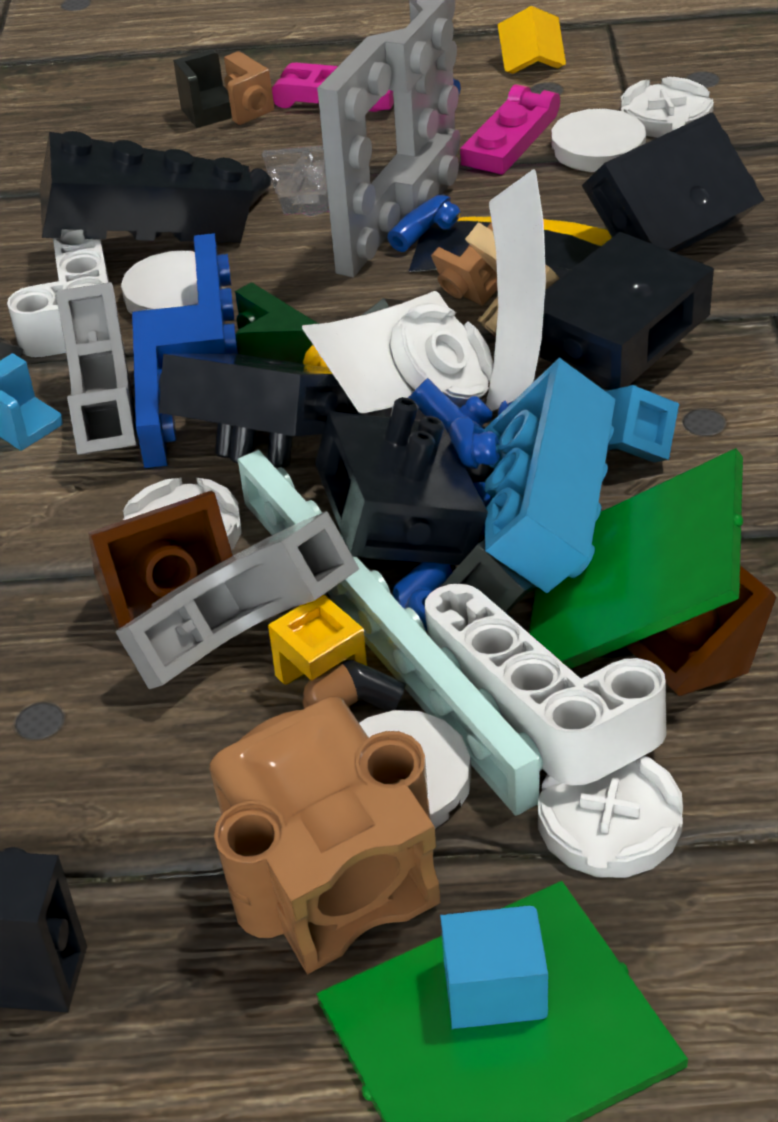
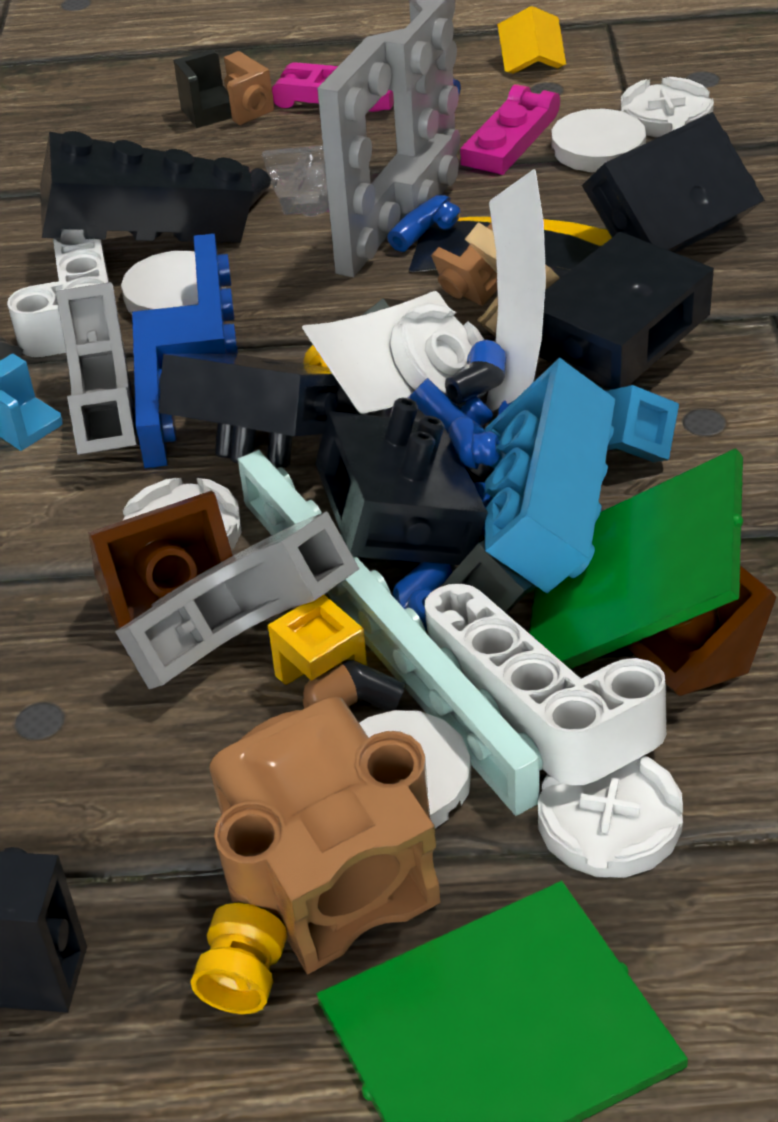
(236, 968): none -> yellow wheel
(269, 326): dark green slope -> none
(484, 373): none -> black arm
(494, 966): dark azure panel -> none

